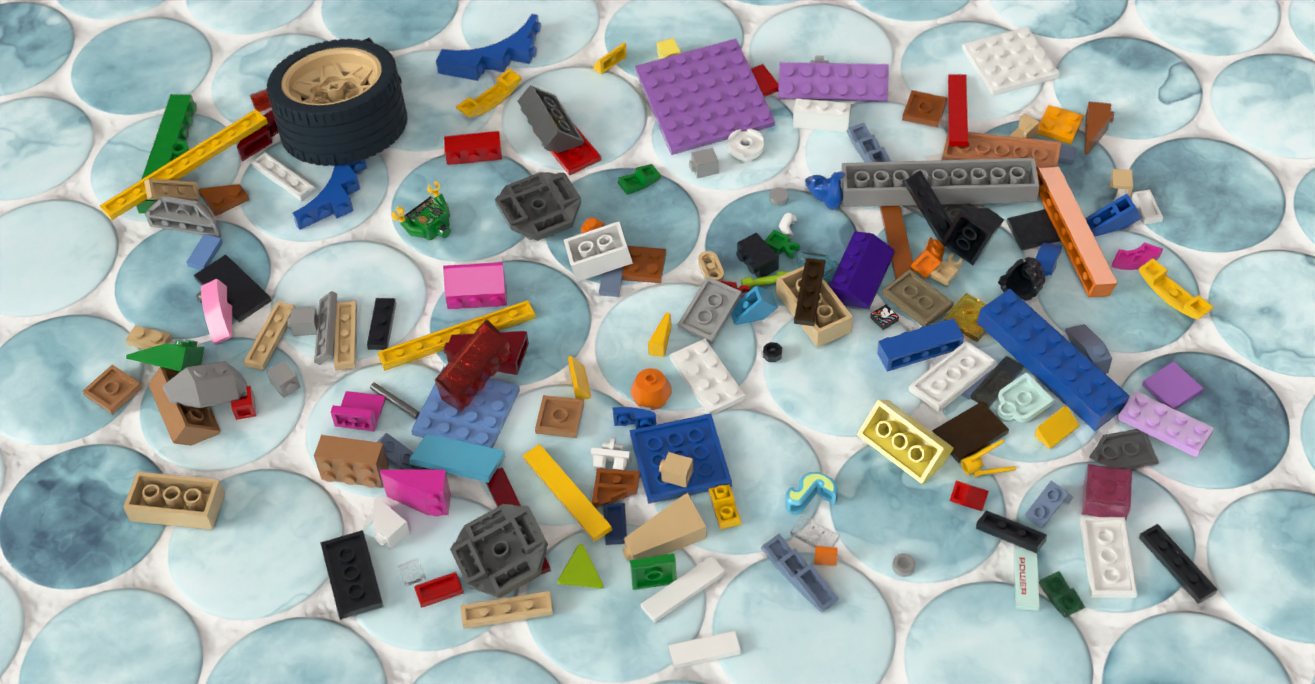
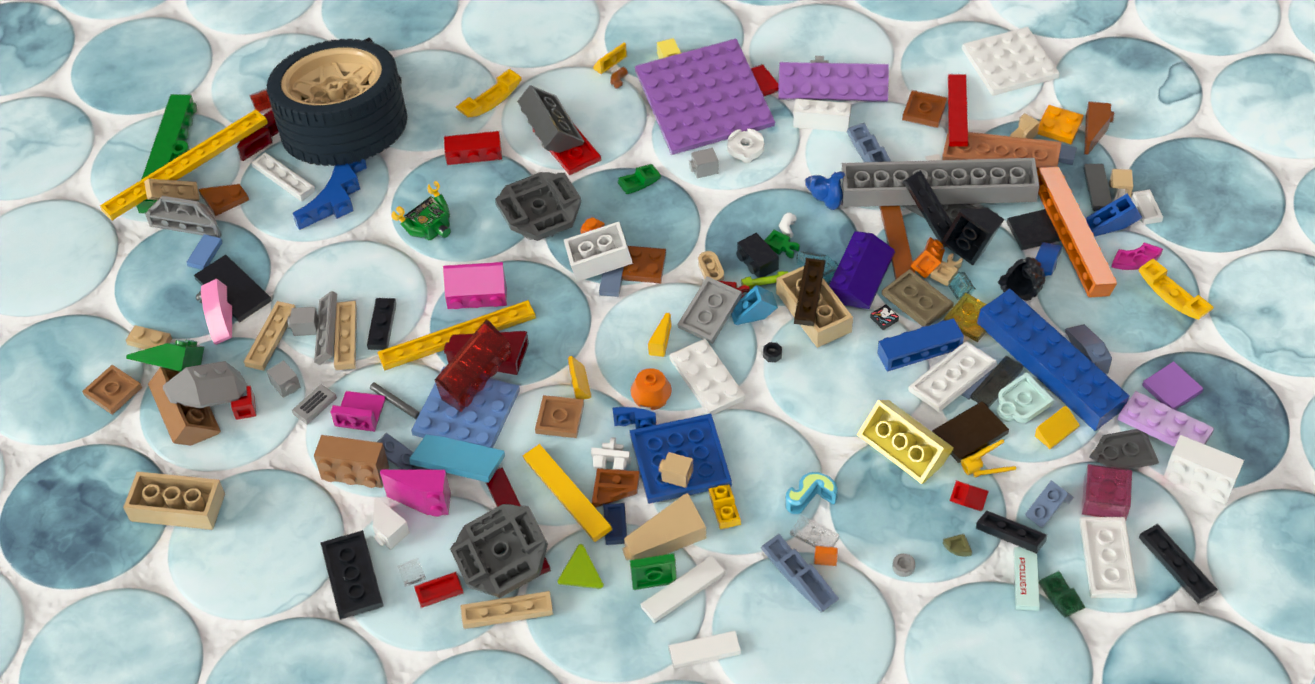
(314, 404): none -> light grey tile
(495, 57): blue arch -> none
(616, 76): none -> dark orange arm
(779, 196): light grey tile -> none
(958, 545): none -> olive tile
(960, 285): none -> clear light blue tile
(1097, 186): none -> dark grey tile
(1203, 469): none -> white brick

